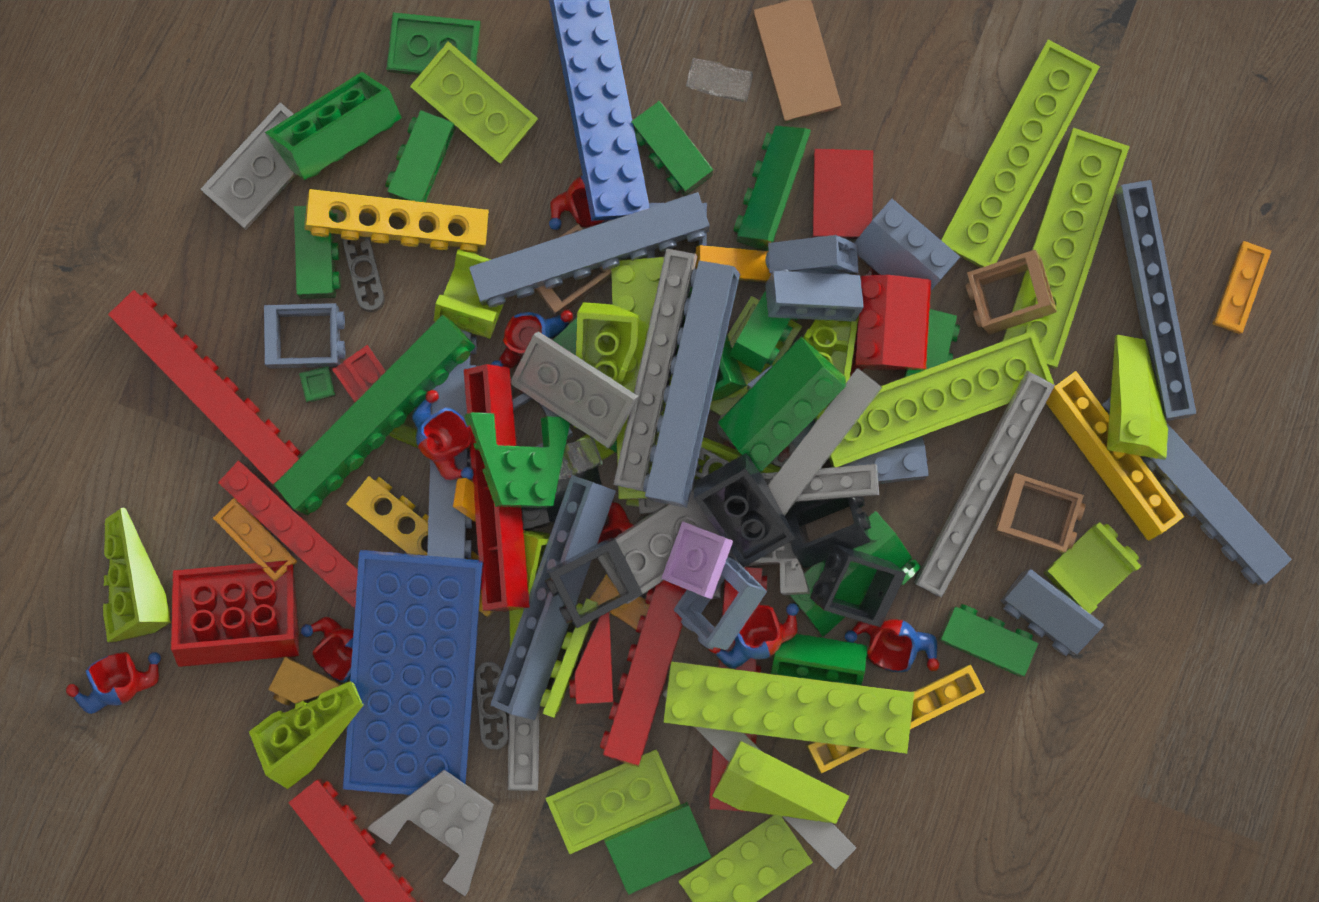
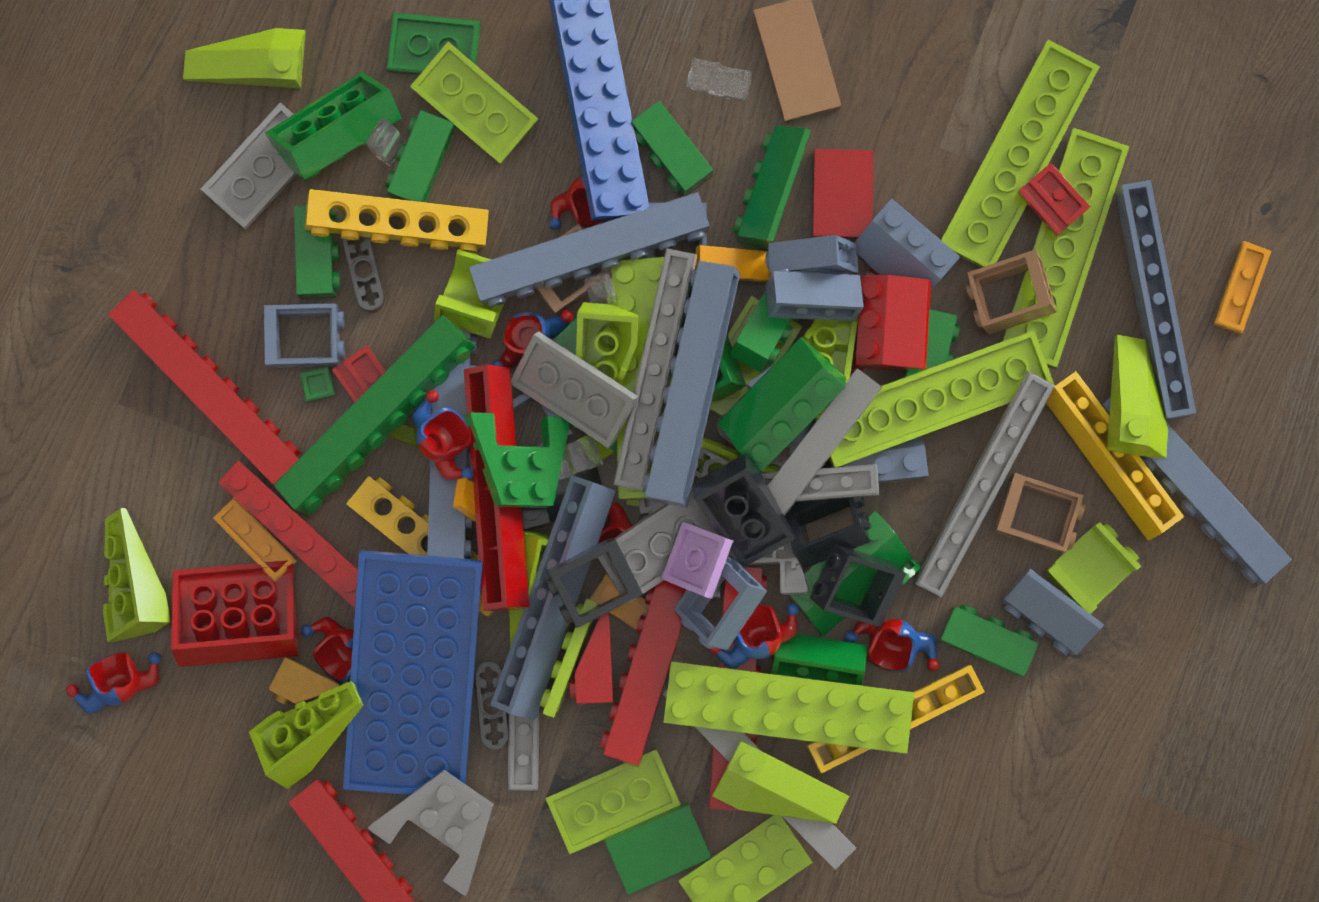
(256, 59): none -> lime wedge
(385, 142): none -> clear slope
(600, 288): none -> clear slope
(1053, 199): none -> red plate

